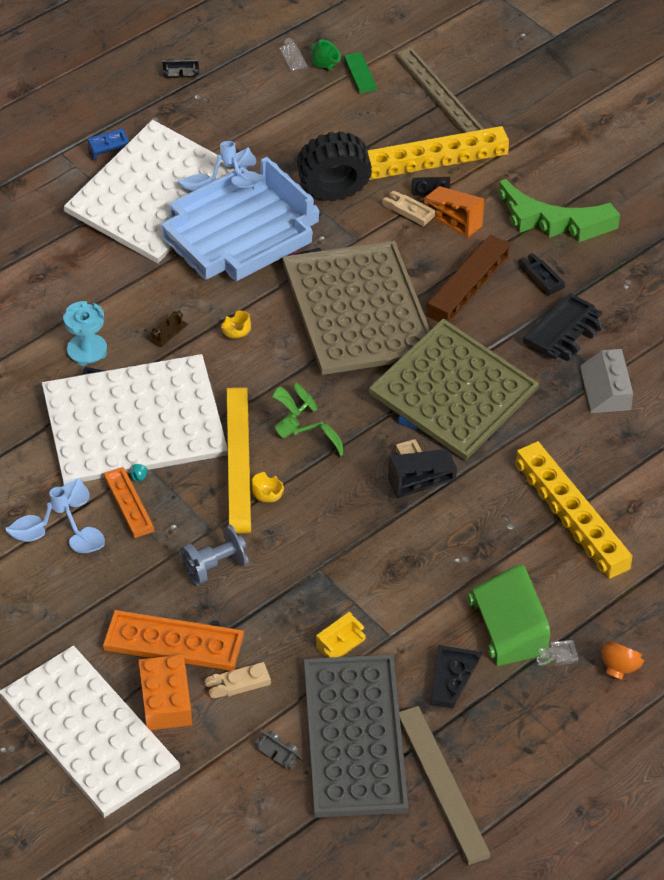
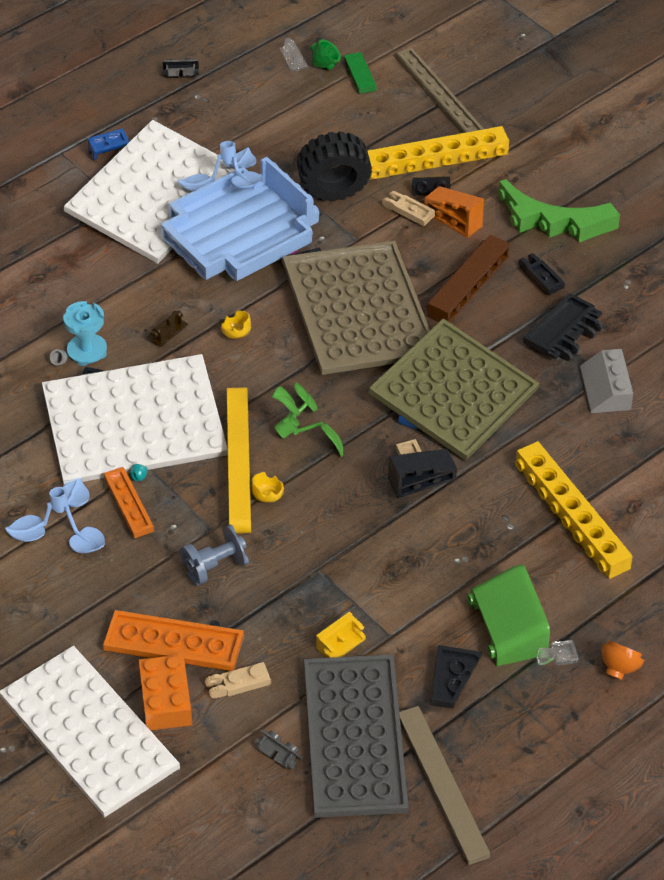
(56, 355): none -> light grey hinge

